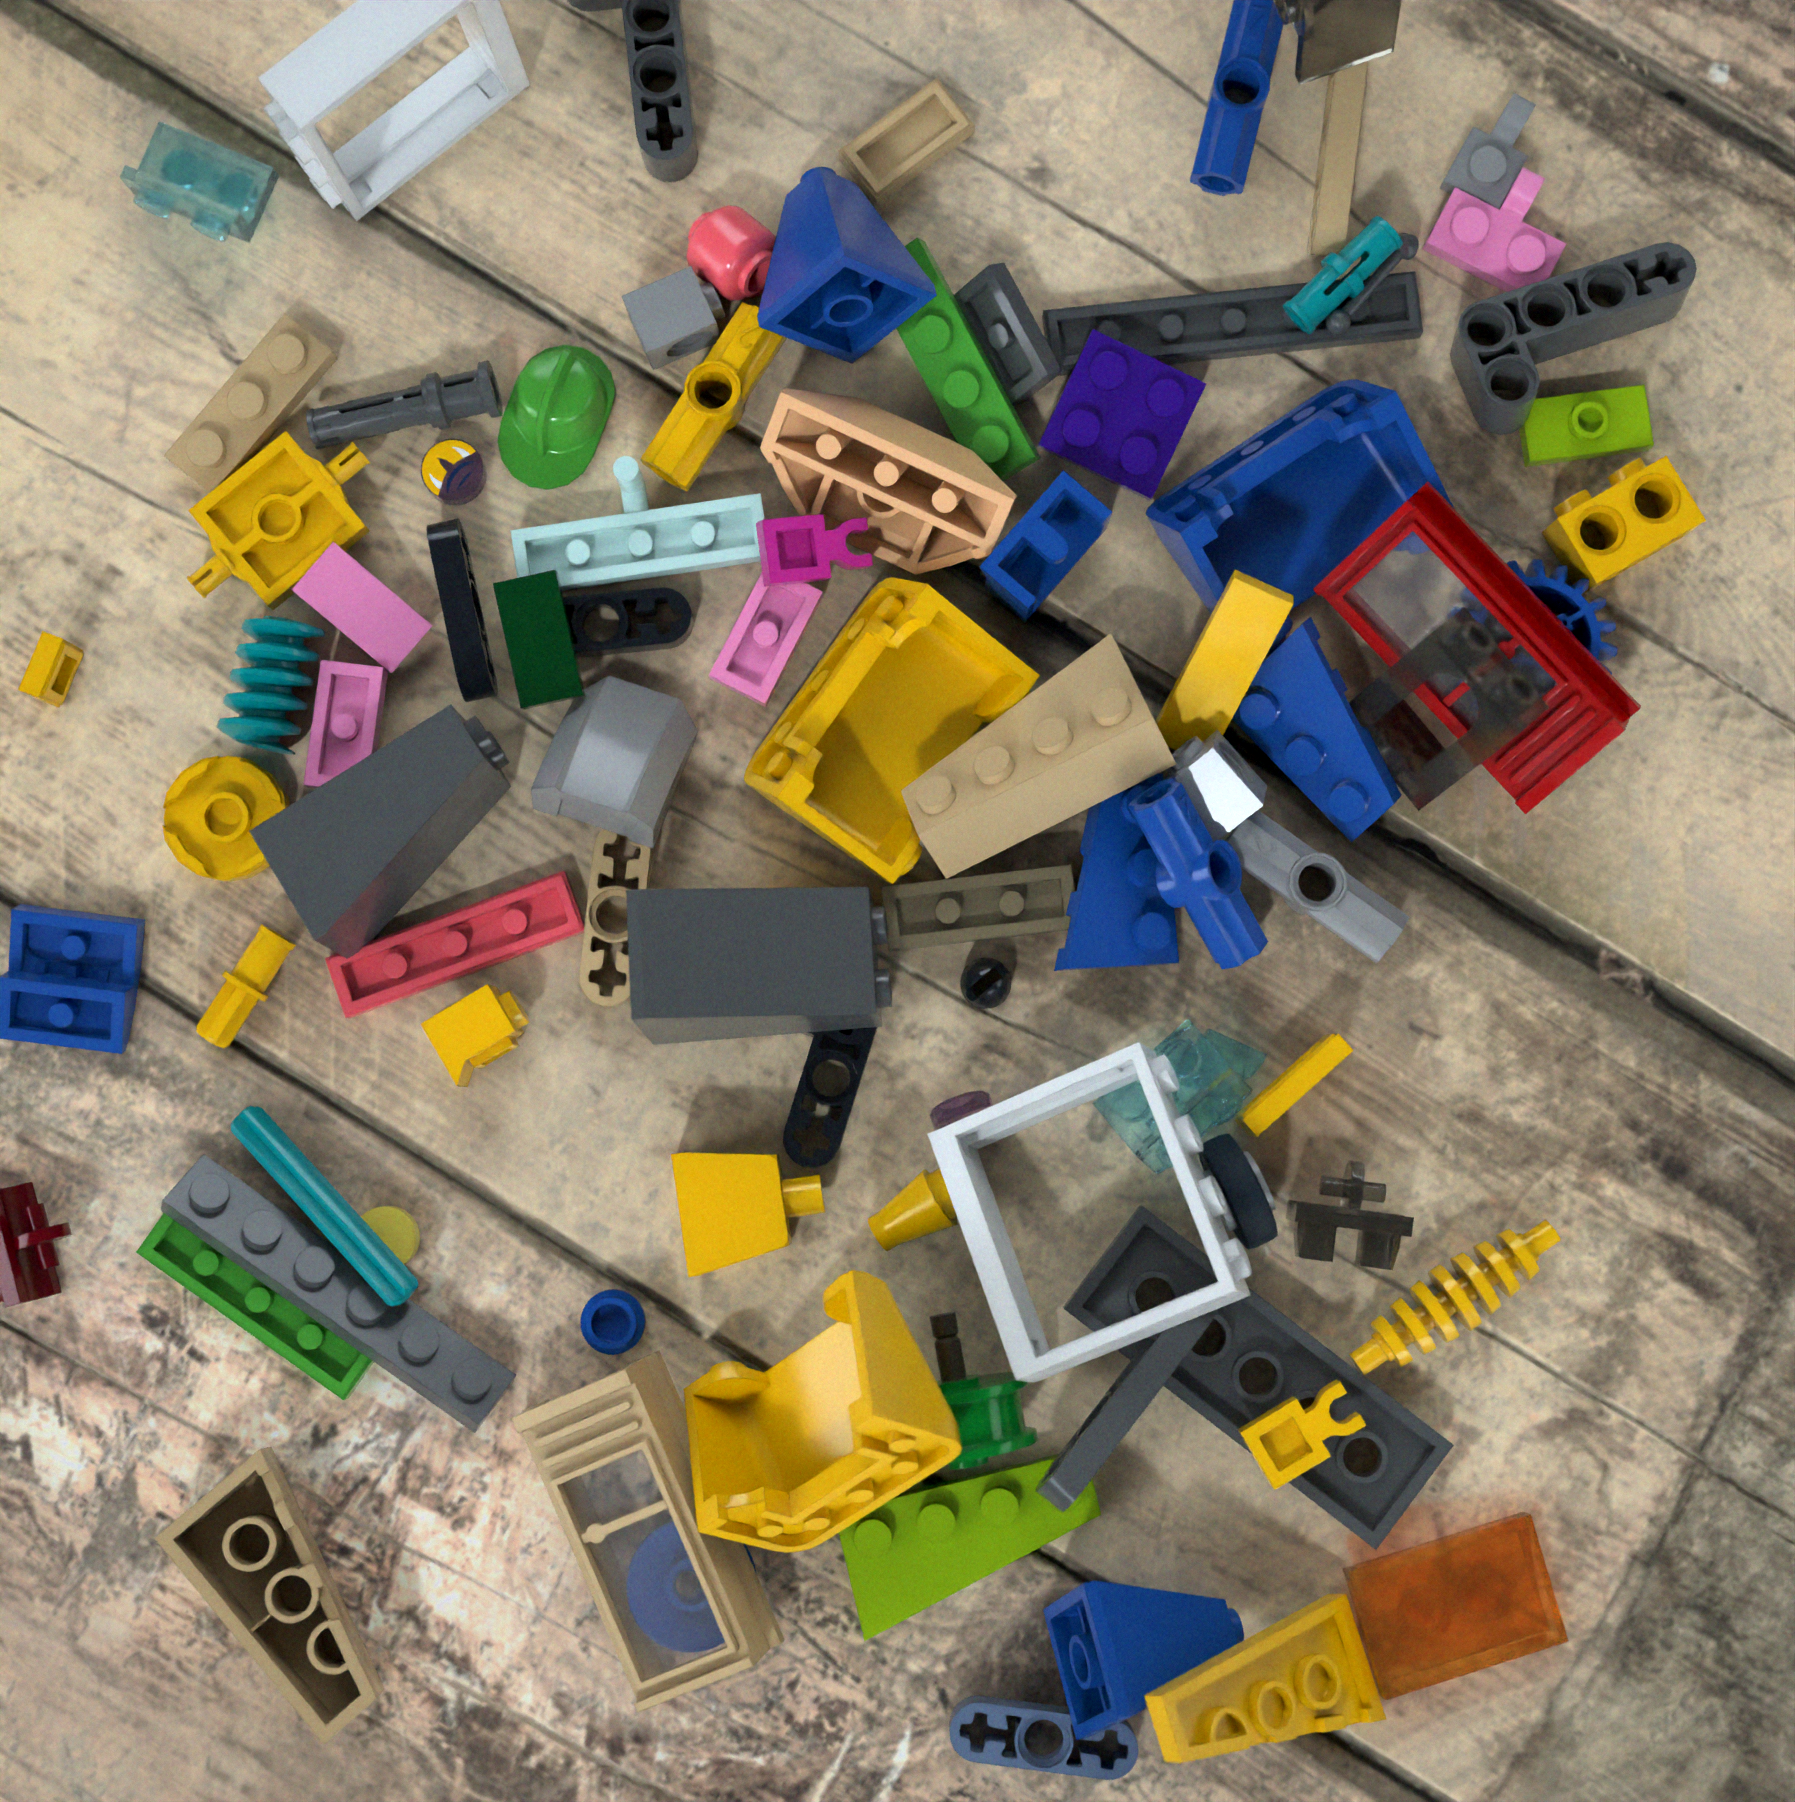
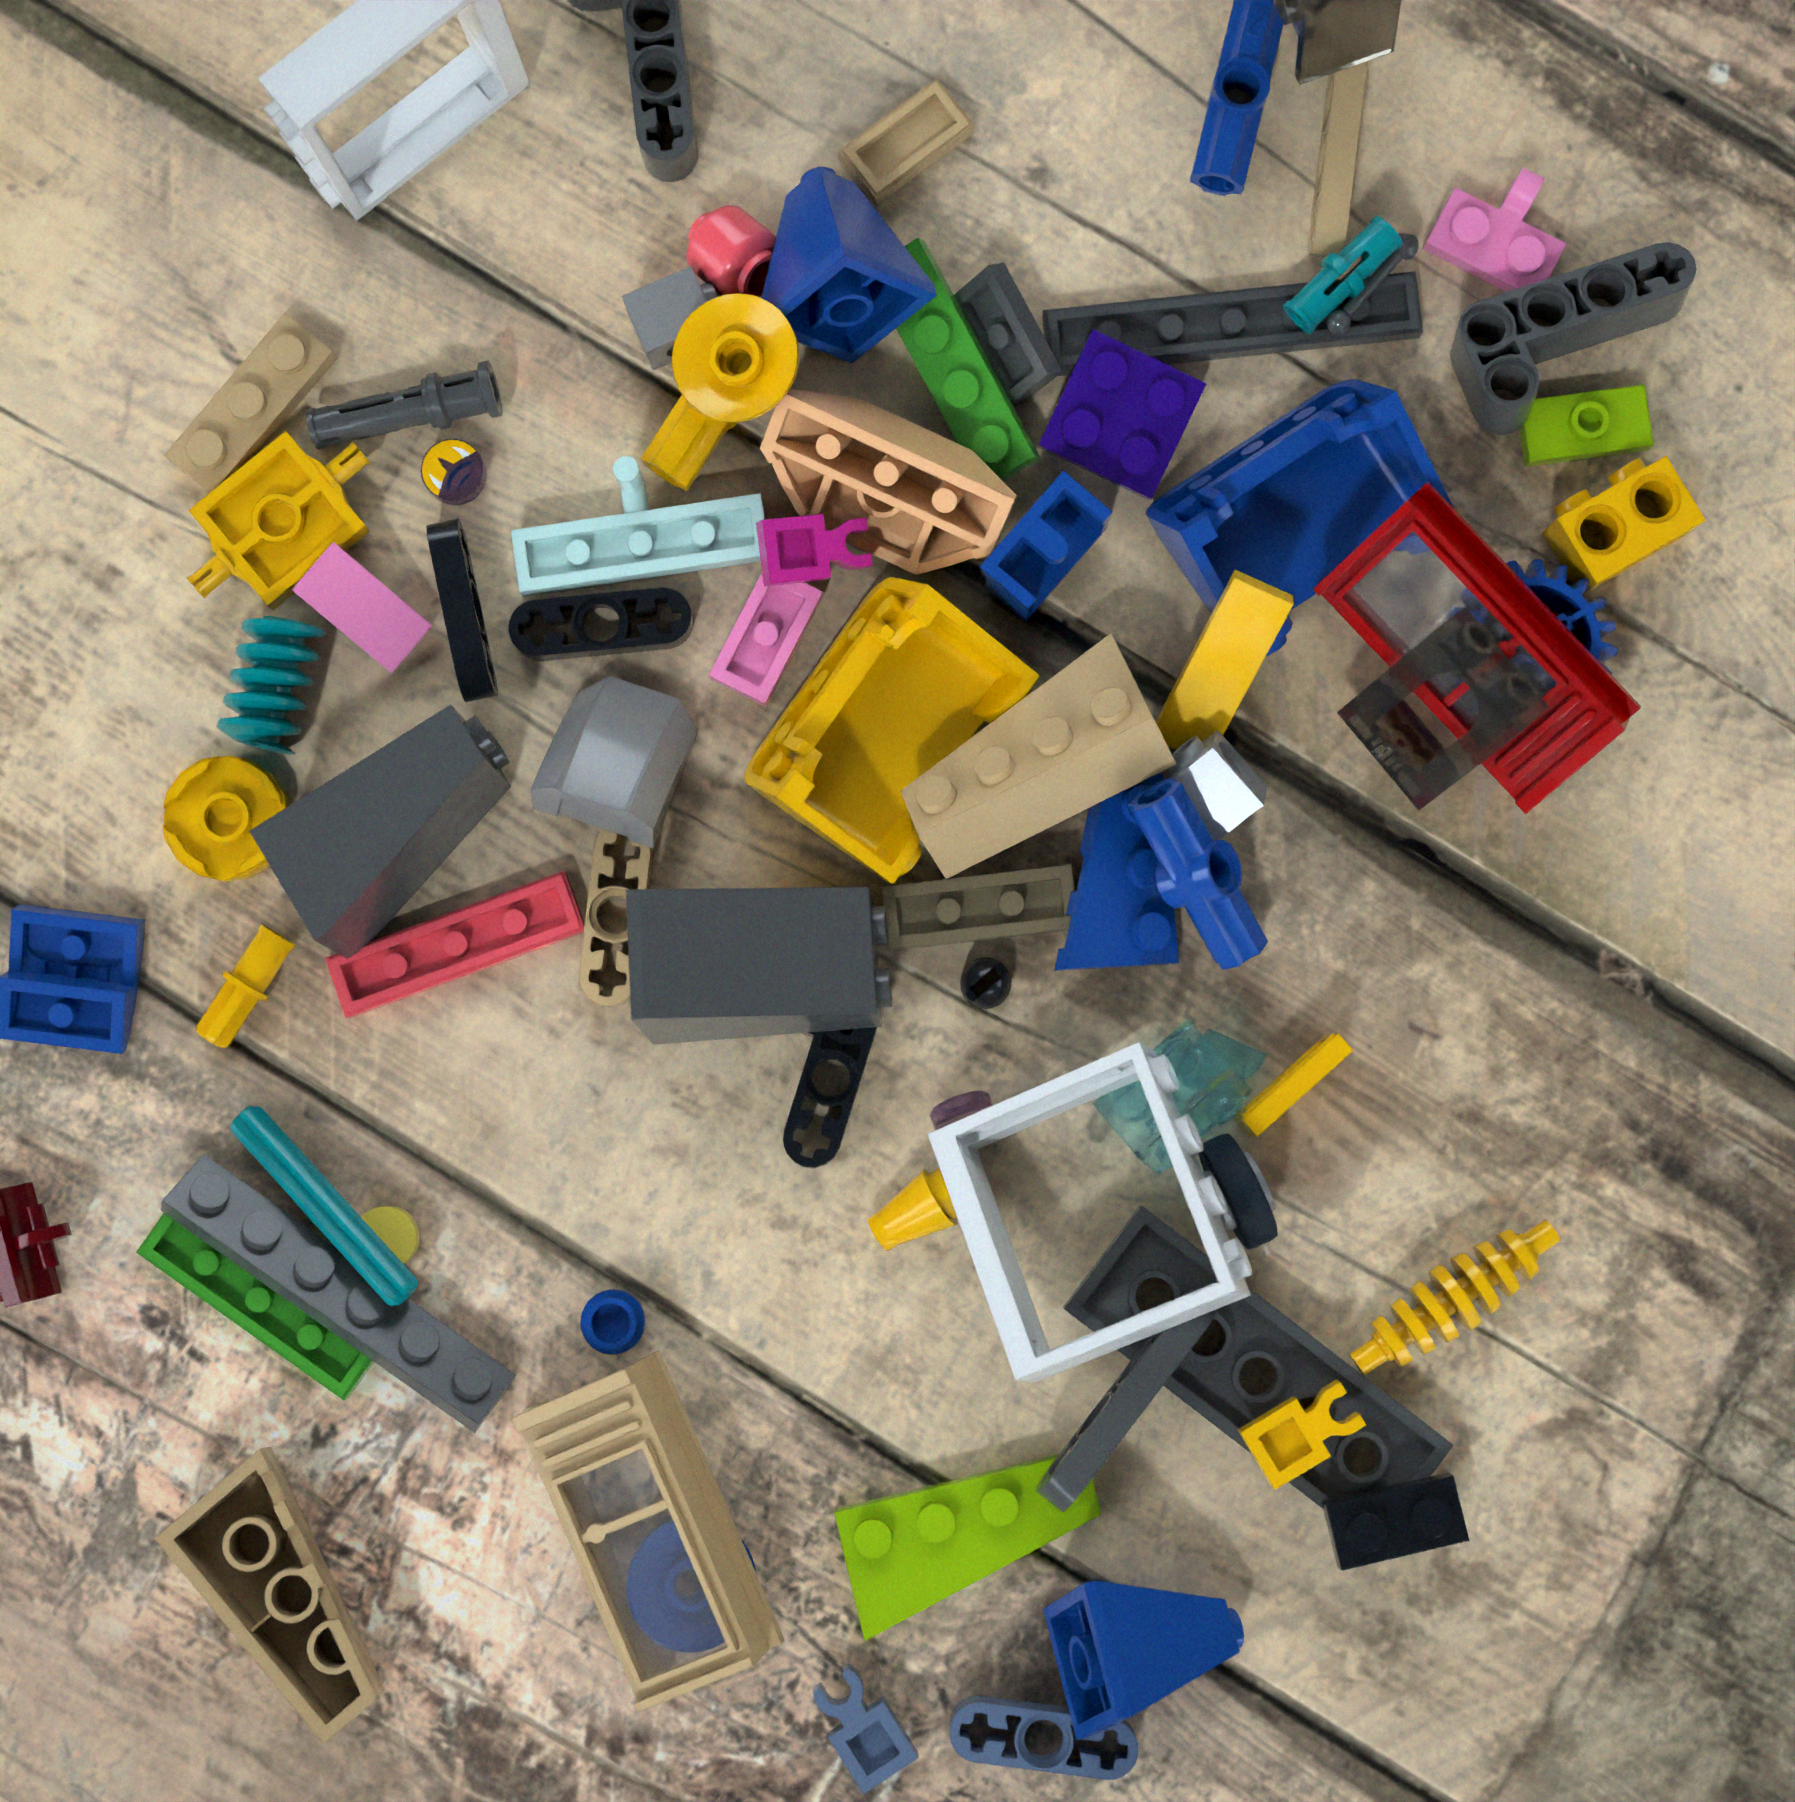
(51, 669): yellow tile -> none
(202, 182): clear light blue bracket -> none
(344, 719): bright pink plate -> none
(476, 1031): yellow window -> none
(539, 639): dark green tile -> none
(556, 416): bright green piece -> none
(719, 334): none -> yellow dish
(738, 1206): yellow torso -> none
(822, 1432): yellow windscreen -> none
(869, 1736): none -> sand blue plate
(983, 1405): green wheel -> none
(1270, 1687): yellow wing -> none
(1311, 733): blue wing -> none
(1349, 907): light grey piece -> none
(1378, 1231): clear smoke hips -> none
(1395, 1521): none -> black plate
(1455, 1605): clear orange tile -> none
(1489, 162): light grey plate -> none

